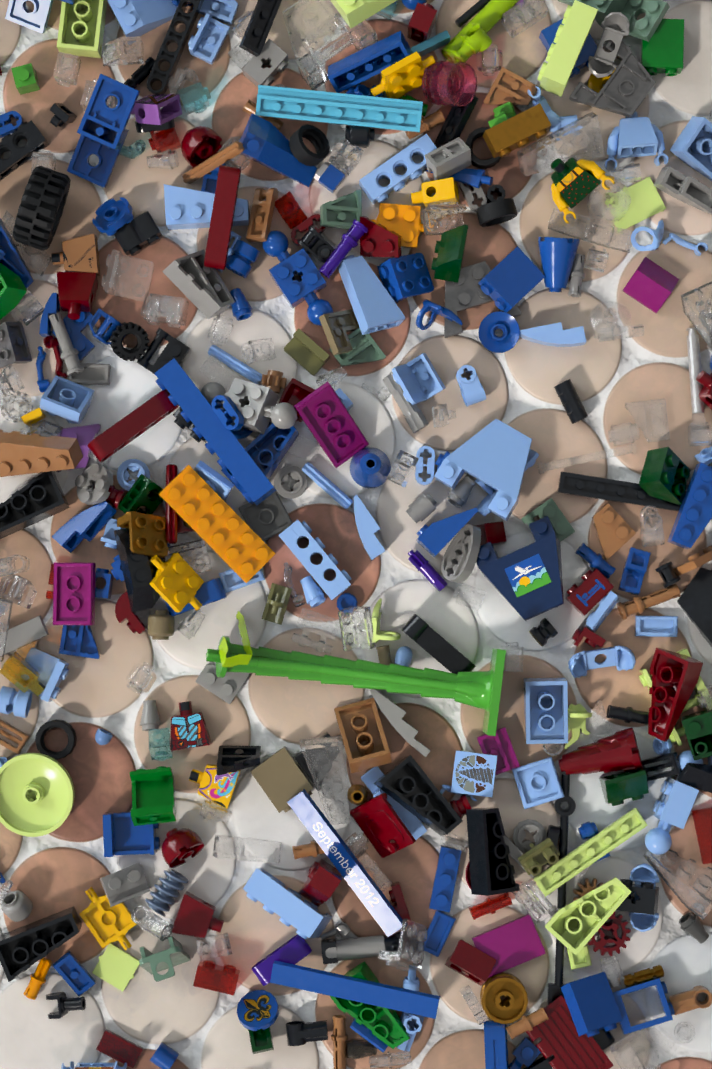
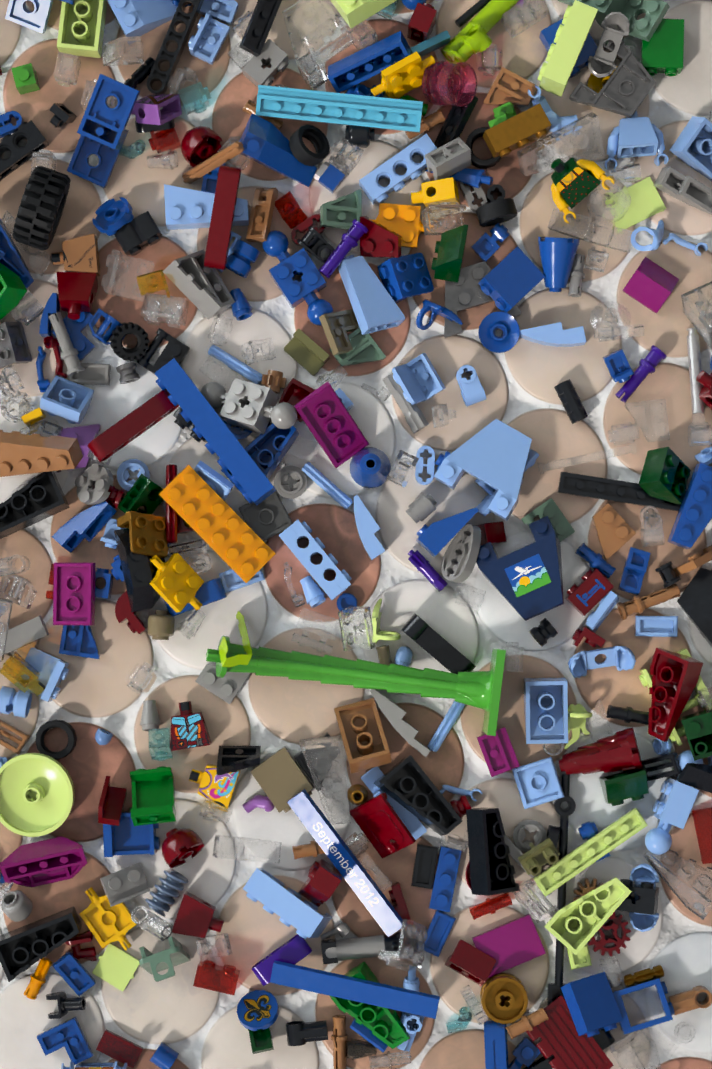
(44, 862): none -> magenta wedge
(69, 1036): none -> blue plate
(85, 953): none -> dark red piece
(111, 804): none -> dark red panel
(128, 373): none -> flat silver wheel
(152, 283): none -> clear yellow bracket
(230, 410): blue beam -> none
(259, 801): none -> medium lavender arm
(276, 603): olive hips -> none
(424, 866): none -> black tile
(445, 726): none -> light blue axle
(461, 492): light grey cone -> none
(462, 1021): none -> clear light blue arm
(474, 773): tile -> none
(487, 245): none -> blue plate
(618, 366): none -> blue bracket
(646, 366): none -> dark purple pin
(691, 924): dark grey cone -> none

